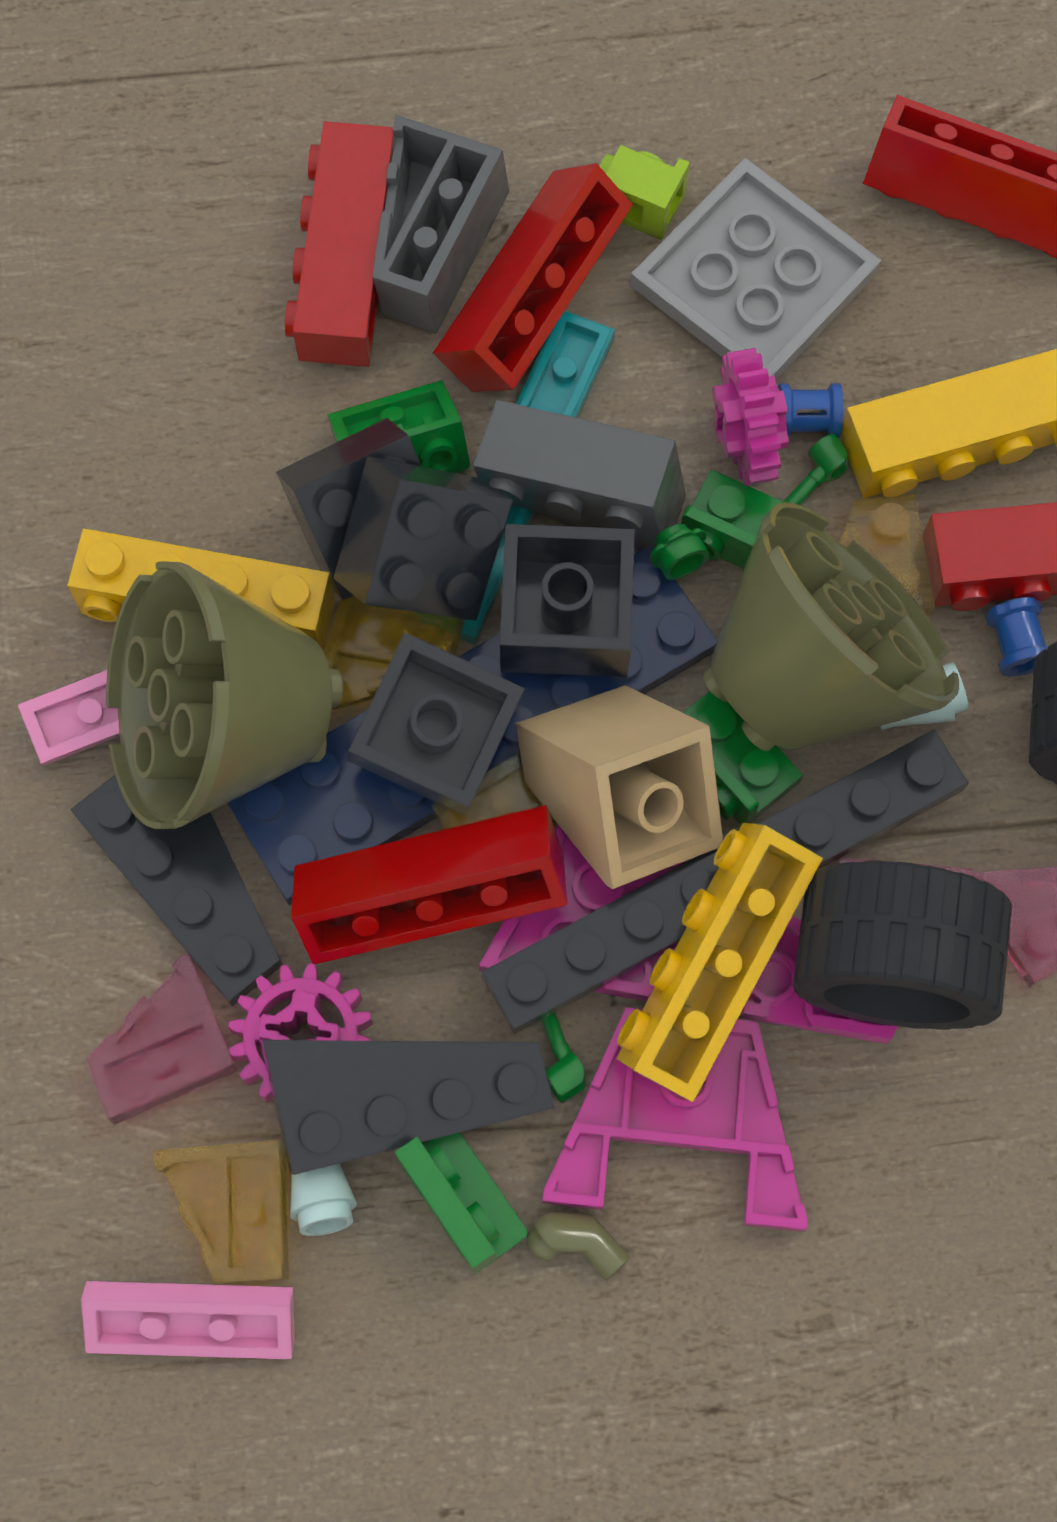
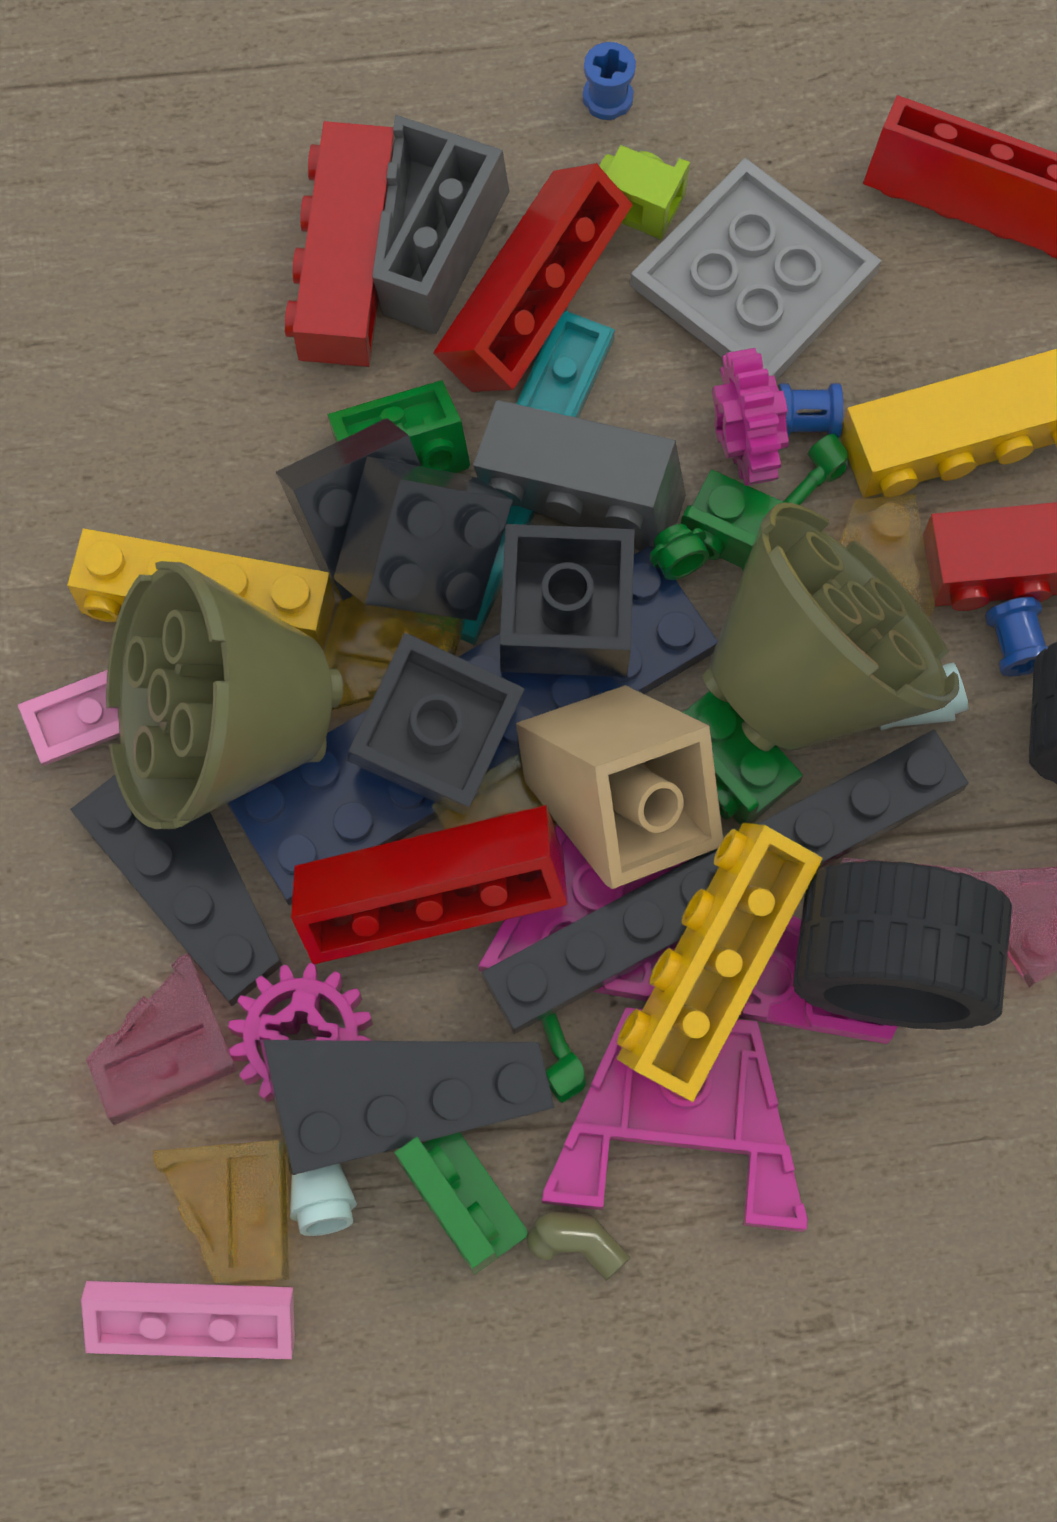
(608, 73): none -> blue bush

